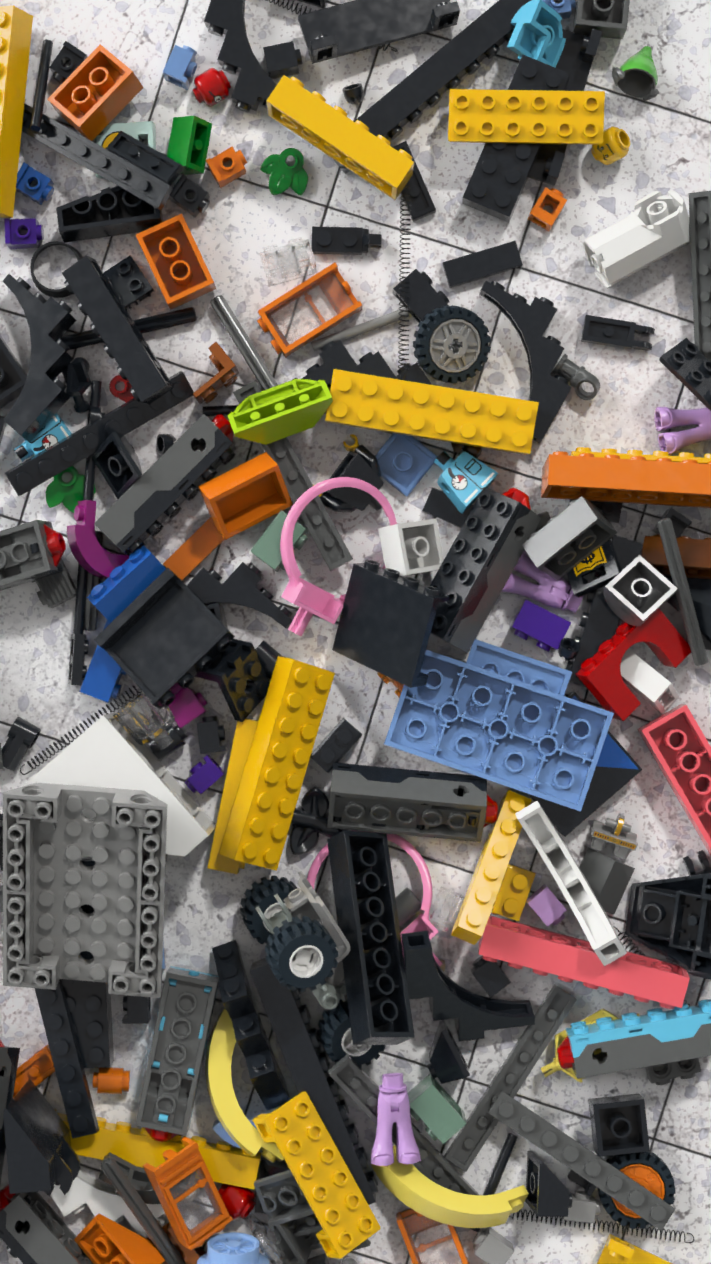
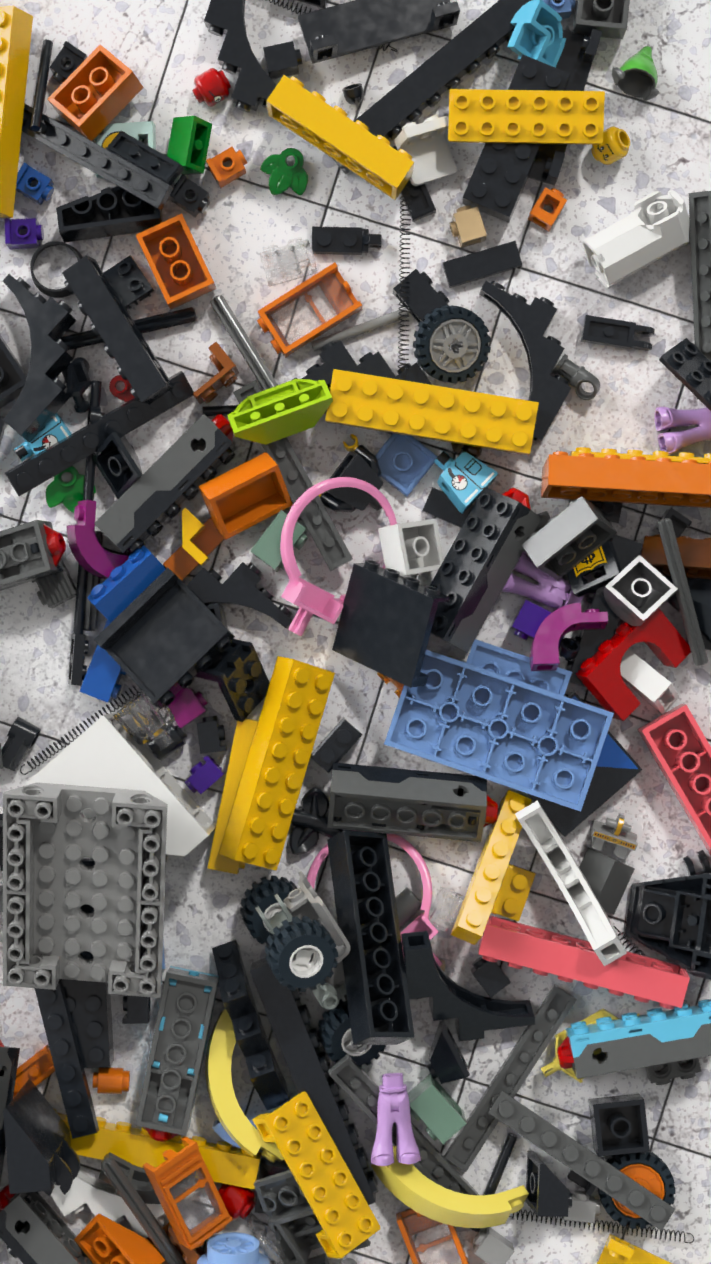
(164, 442): black hinge -> none
(180, 66): medium blue brick -> none
(190, 530): none -> yellow slope
(267, 657): black brick -> none
(428, 149): none -> white bracket
(468, 226): none -> tan brick
(544, 648): none -> magenta arch
(547, 906): lavender brick -> none

